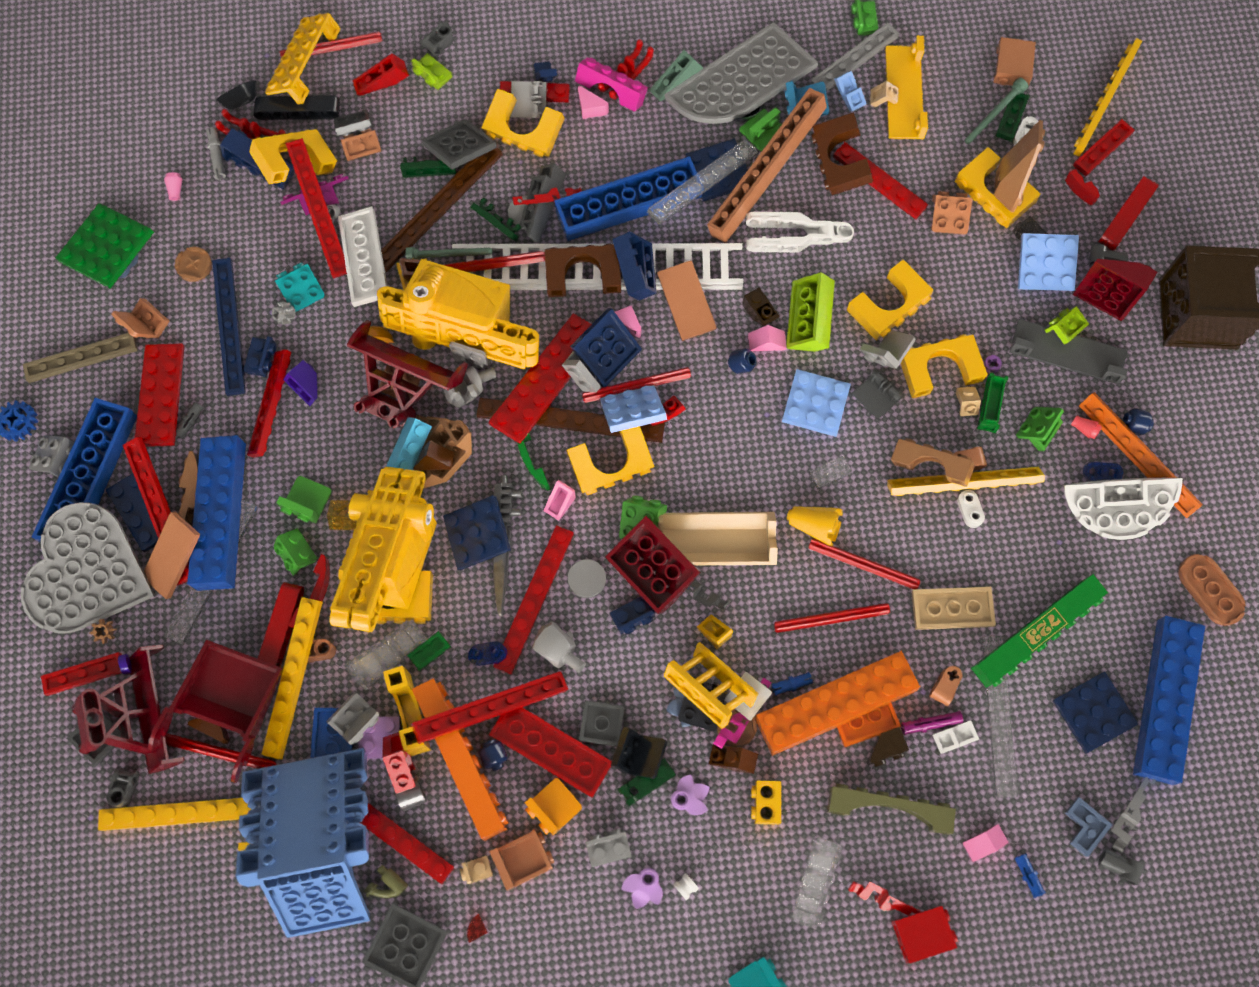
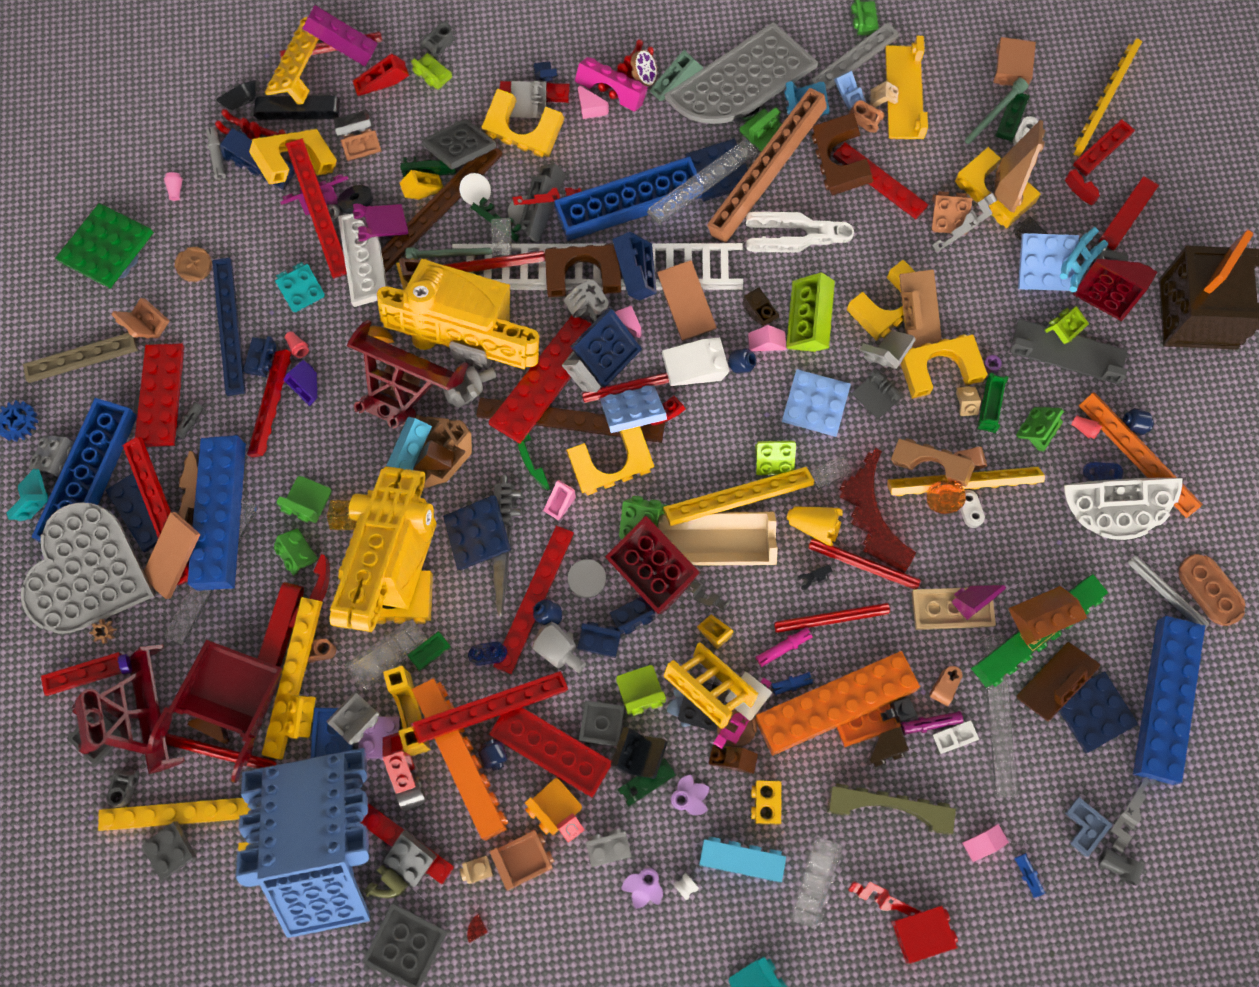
(31, 499): none -> teal bracket
(169, 851): none -> dark grey plate
(283, 313): light grey gear -> none
(297, 346): none -> coral cone
(299, 716): none -> yellow bracket
(339, 35): none -> magenta brick
(359, 192): none -> black tile
(380, 220): none -> magenta flag
(409, 858): none -> dark grey plate
(420, 184): none -> yellow slope
(474, 188): none -> white sticker
(501, 237): none -> clear plate
(546, 612): none -> dark blue head
(570, 827): none -> coral tile
(585, 303): none -> light grey piece
(599, 640): none -> dark blue bracket
(640, 690): none -> lime bracket
(644, 67): none -> tile
(696, 362): none -> white slope
(738, 496): none -> yellow plate
(741, 860): none -> medium azure brick
(775, 457): none -> lime bracket
(783, 647): none -> dark pink pin
(821, 575): none -> black plate
(867, 116): none -> nougat piece
(882, 542): none -> clear red arch
(900, 710): none -> black plate
(920, 307): none -> medium nougat bracket
(946, 497): none -> clear orange tile
(971, 216): none -> light grey piece
(975, 598): none -> magenta slope
(1047, 614): none -> dark orange slope
(1058, 681): none -> reddish brown bracket
(1089, 257): none -> medium azure piece
(1166, 591): none -> light grey axle
(1228, 261): none -> orange tile

